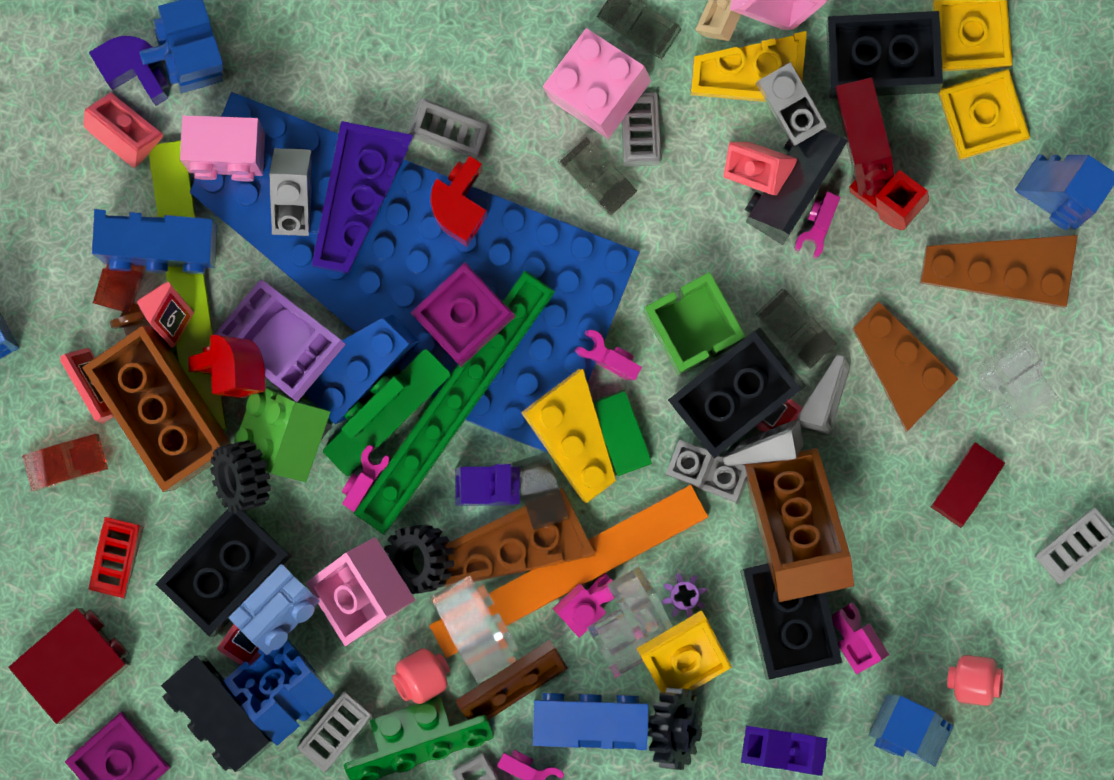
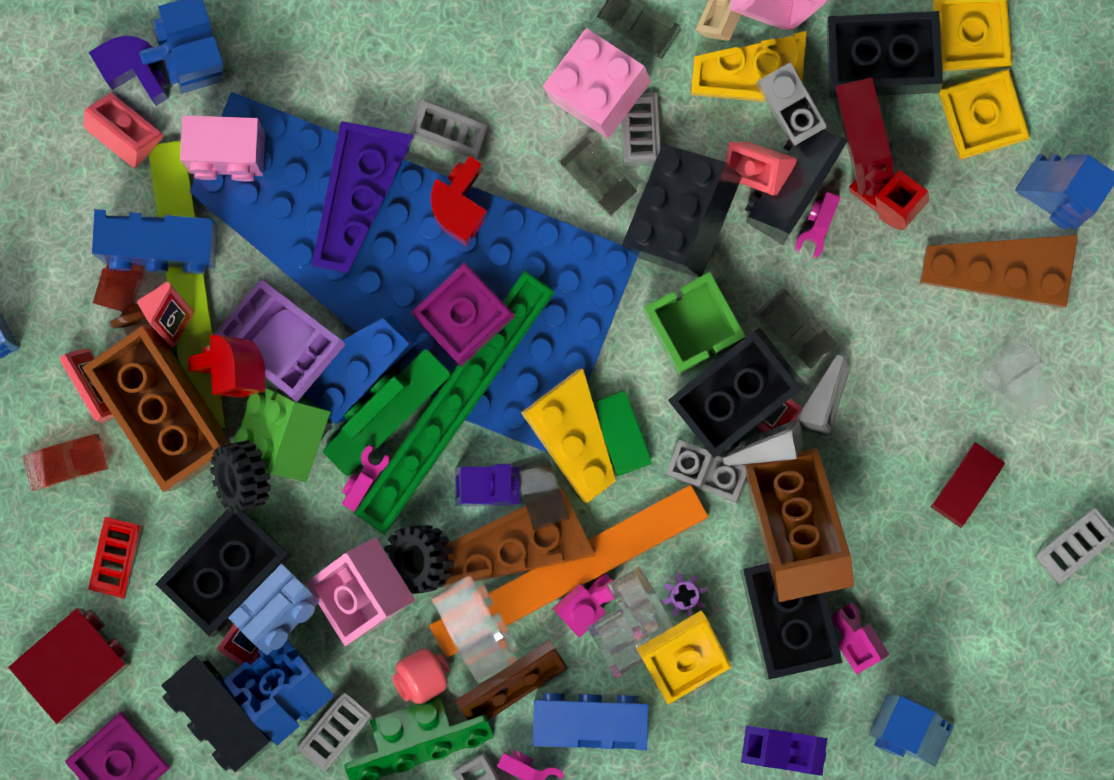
(291, 191): light grey slope -> none
(617, 361): dark pink plate -> none
(674, 728): black gear -> none
(682, 210): none -> black brick
(905, 367): dark orange wing -> none
(976, 680): coral head -> none

